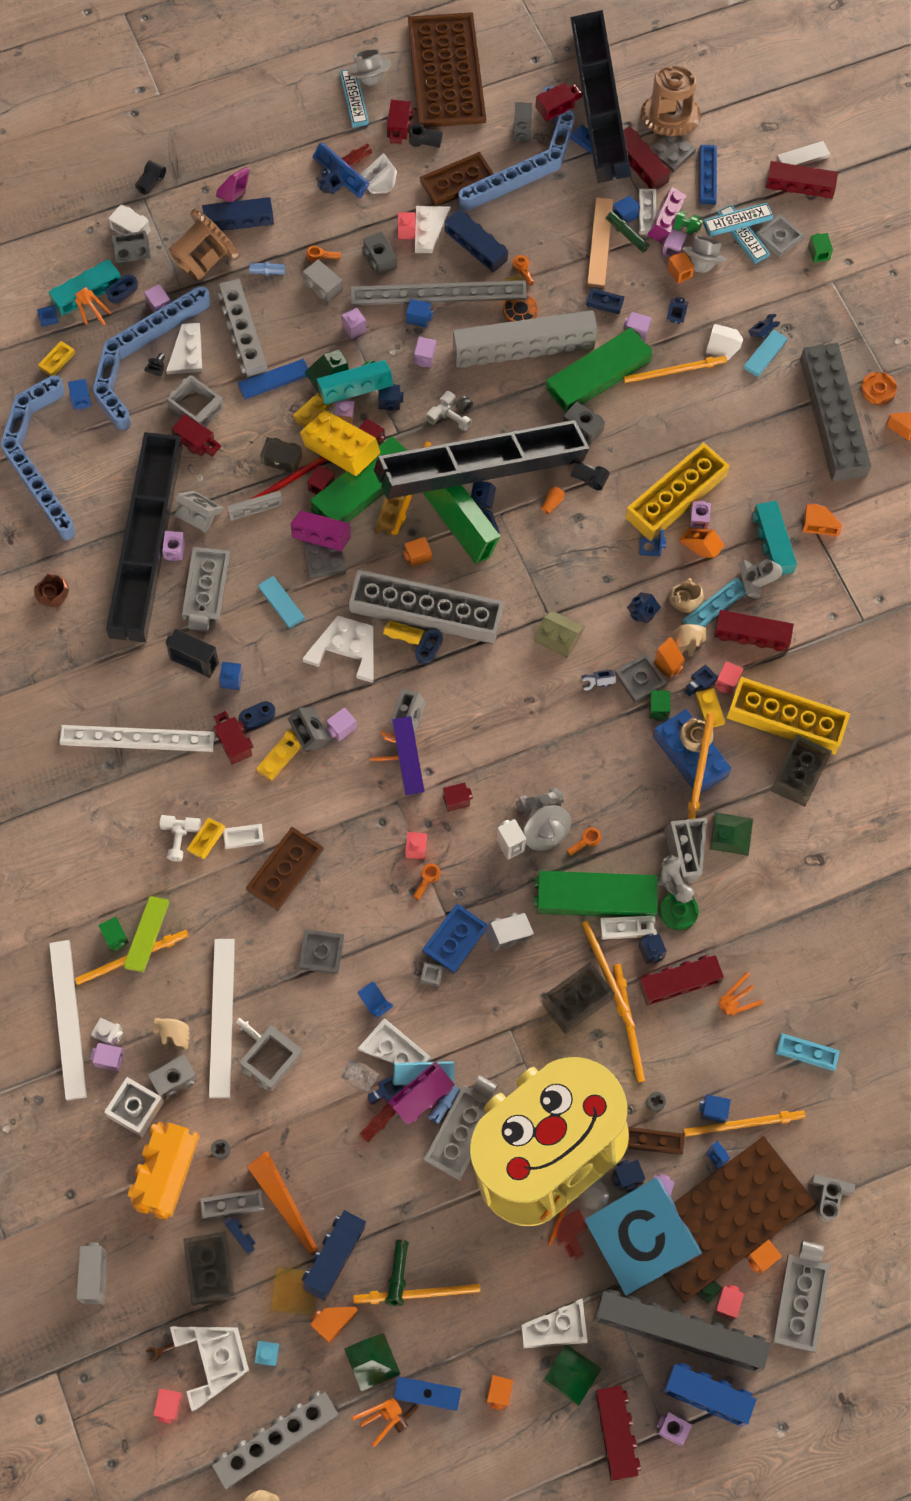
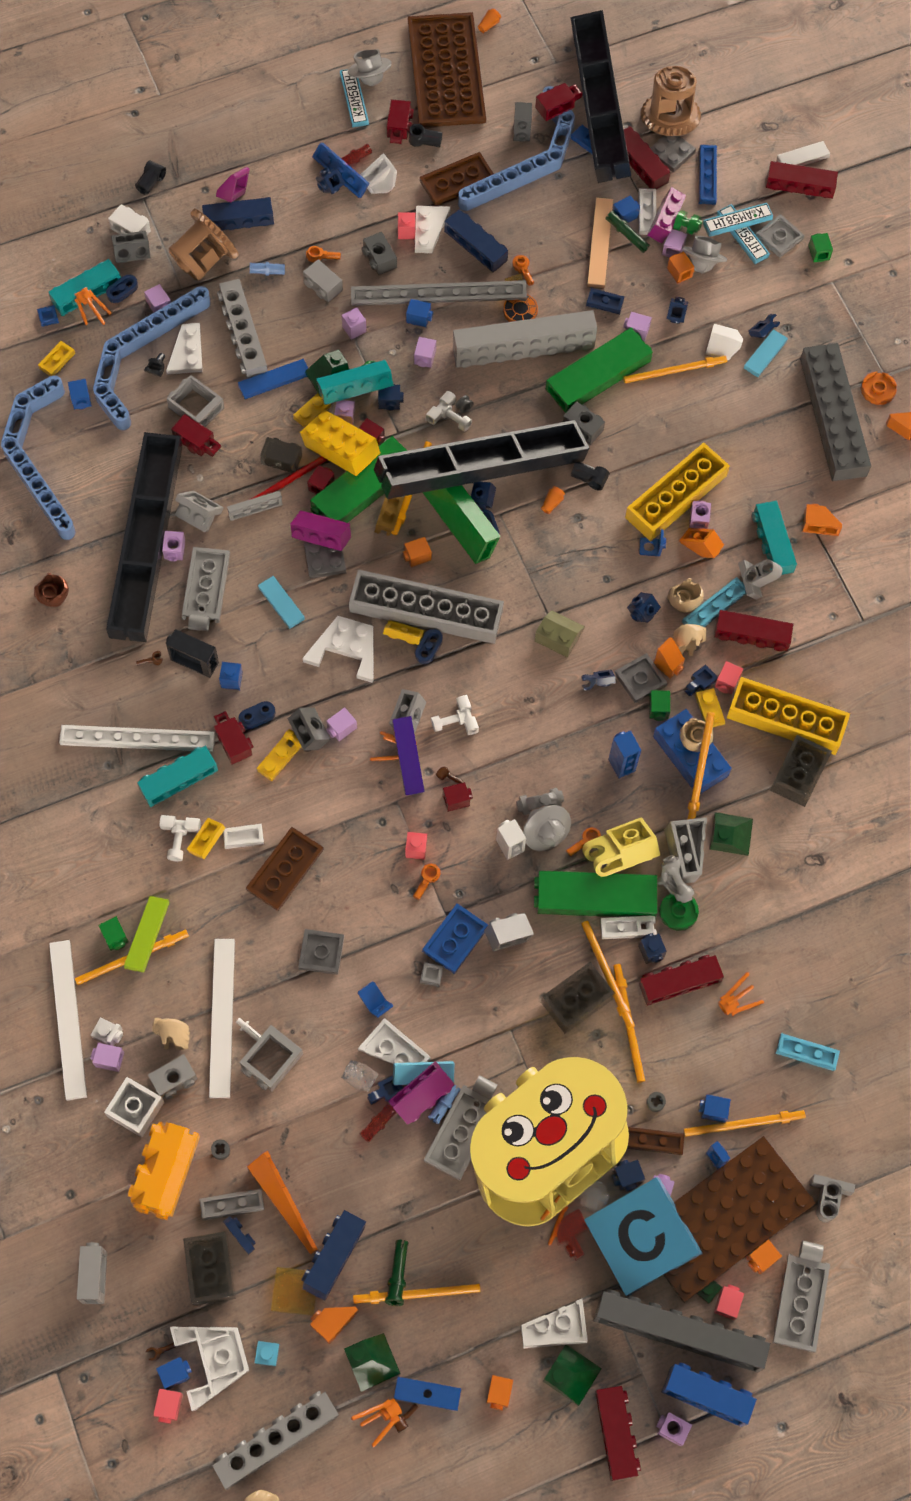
(151, 659): none -> reddish brown hand
(174, 1373): none -> blue brick
(177, 776): none -> teal brick
(444, 772): none -> reddish brown hand
(462, 716): none -> white bar
(490, 19): none -> orange cone
(622, 847): none -> light yellow brick
(624, 754): none -> blue brick

